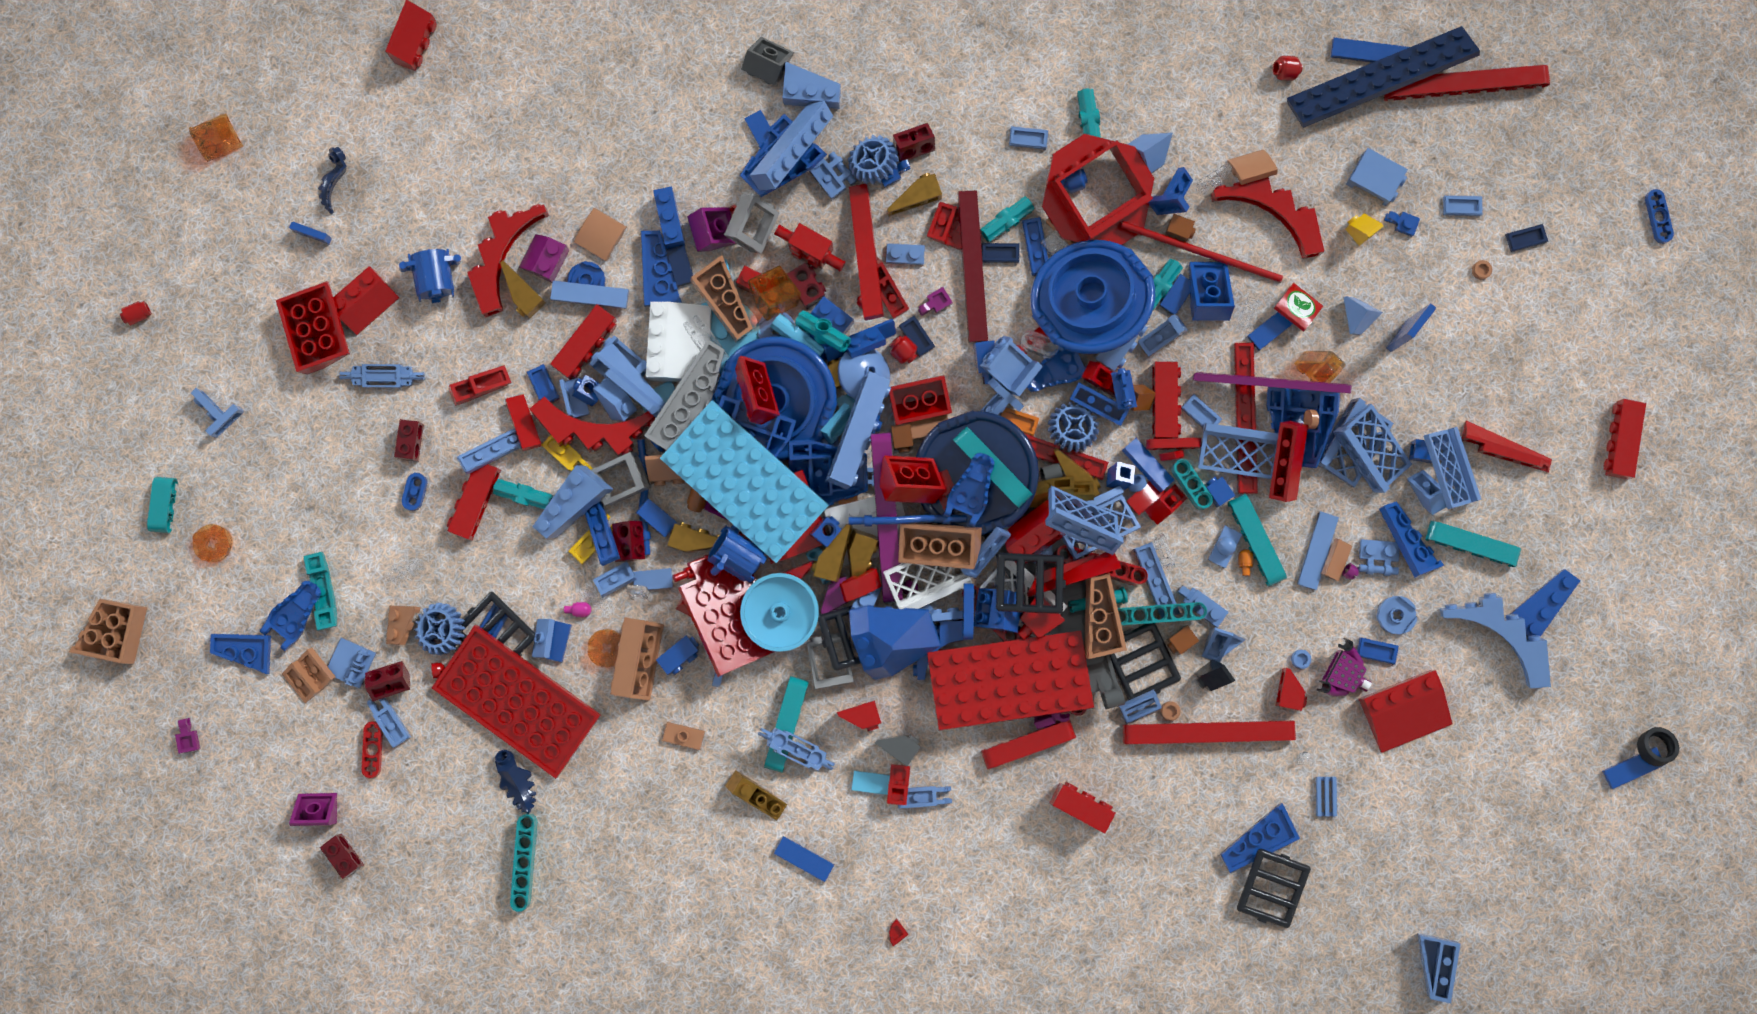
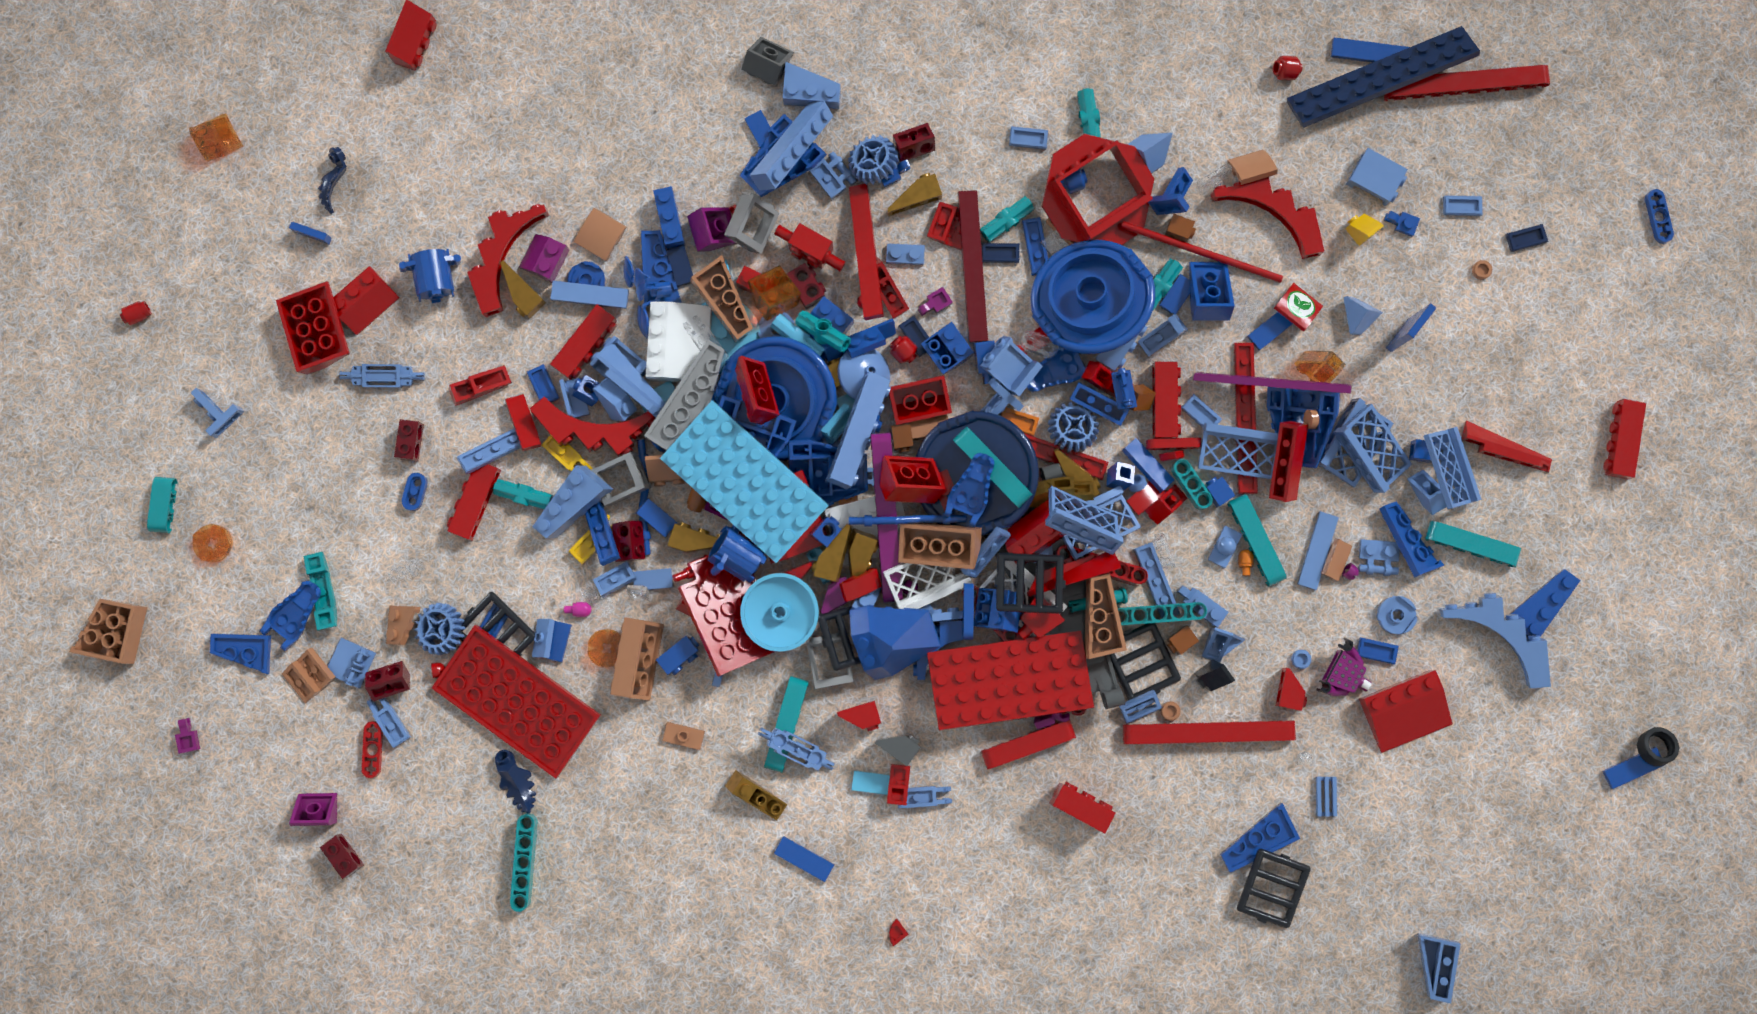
(656, 290): none -> blue plant
(947, 348): none -> blue slope

